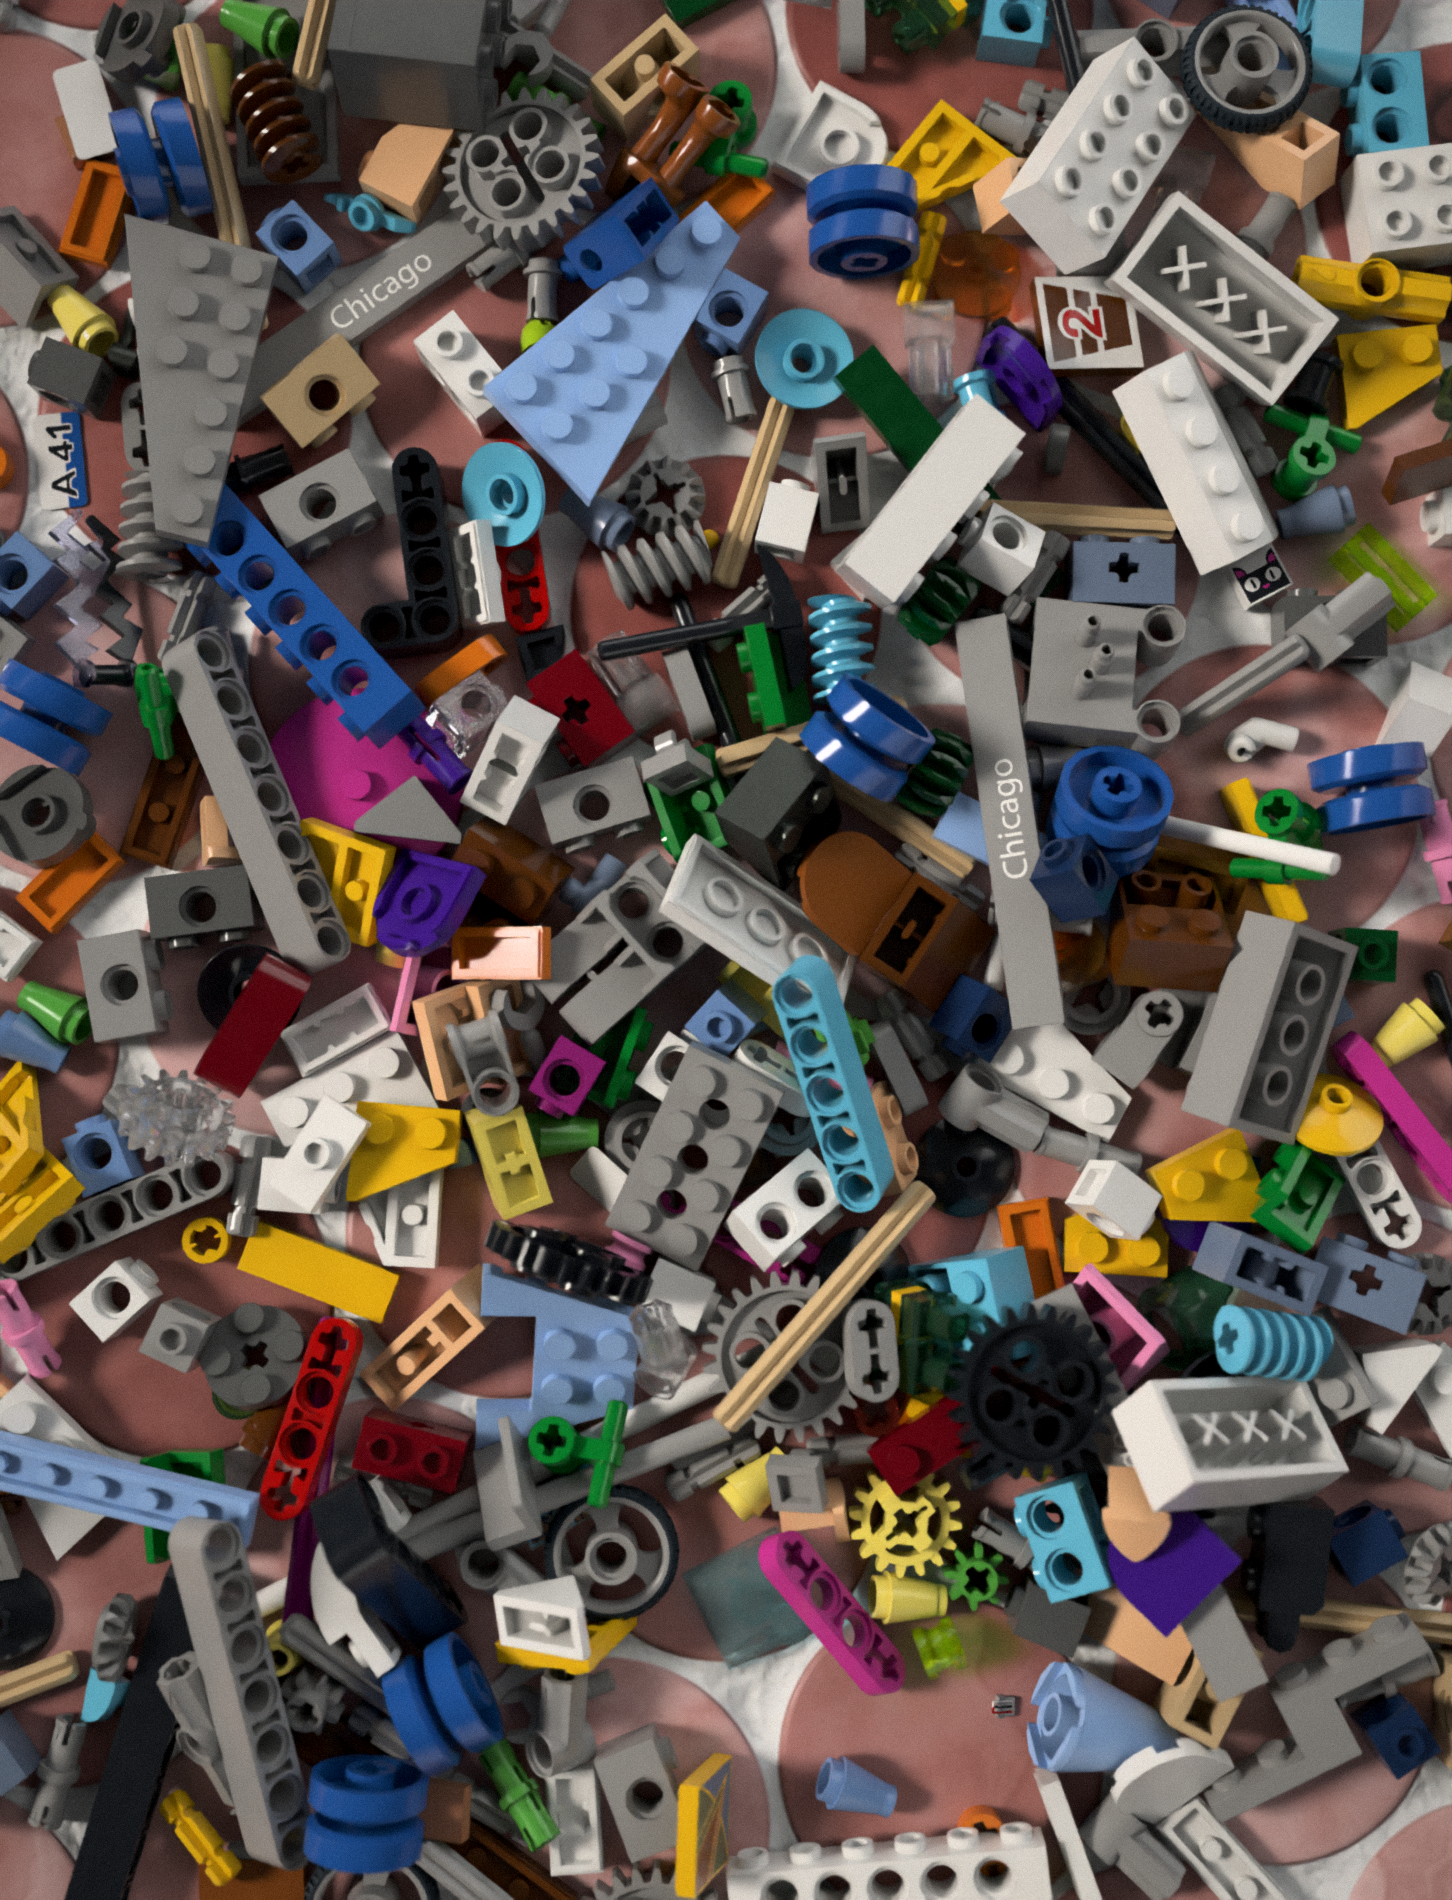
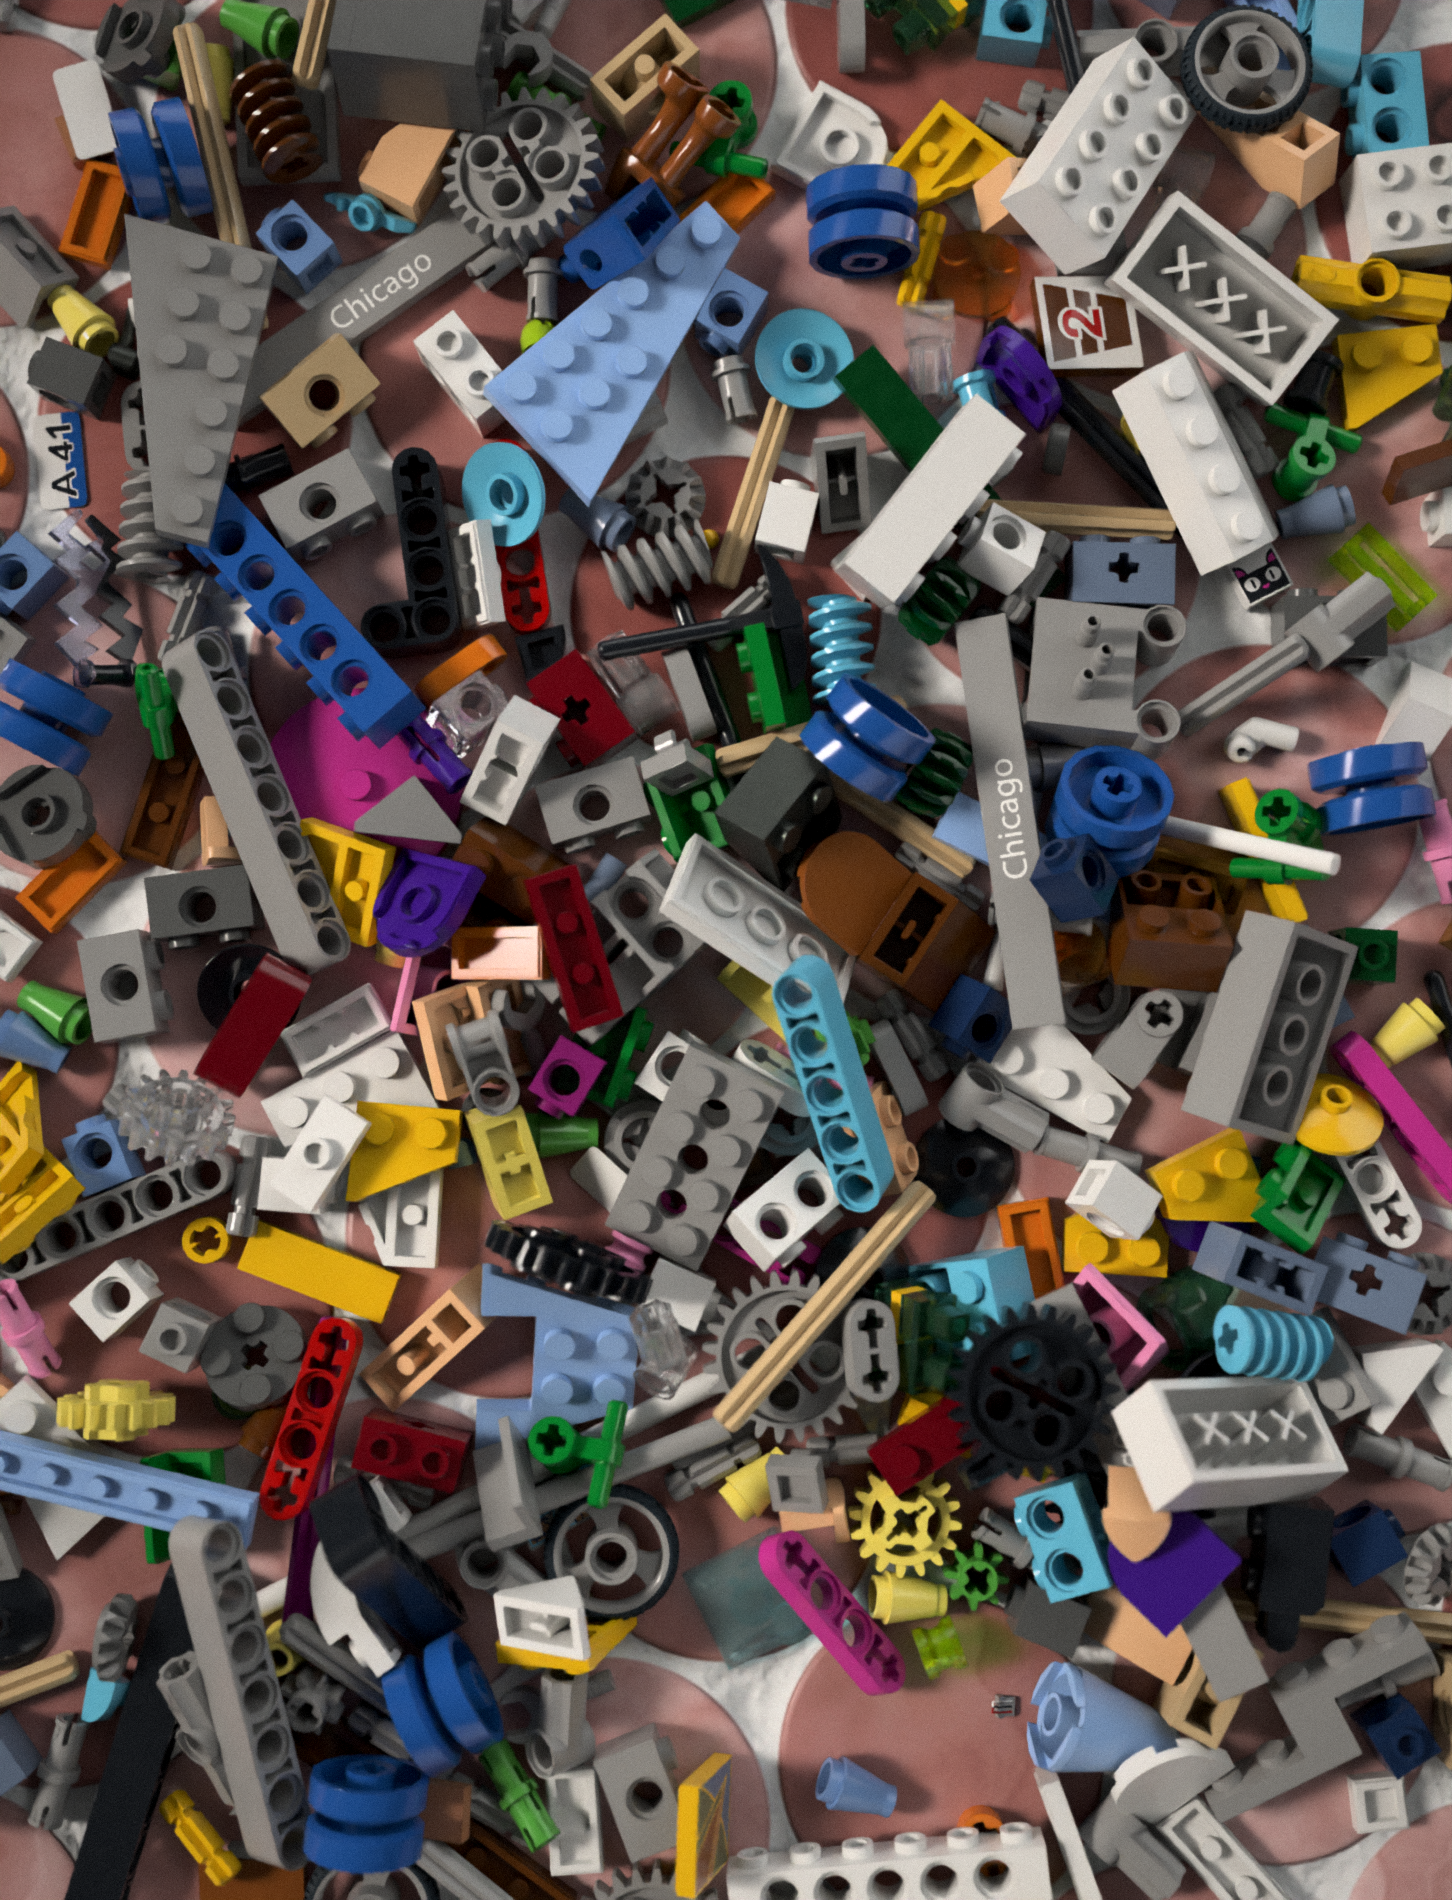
(116, 1409): none -> light yellow gear
(573, 948): none -> dark red plate
(726, 1018): medium blue brick -> none
(878, 1424): clear red bush -> none
(1377, 1802): none -> white tile

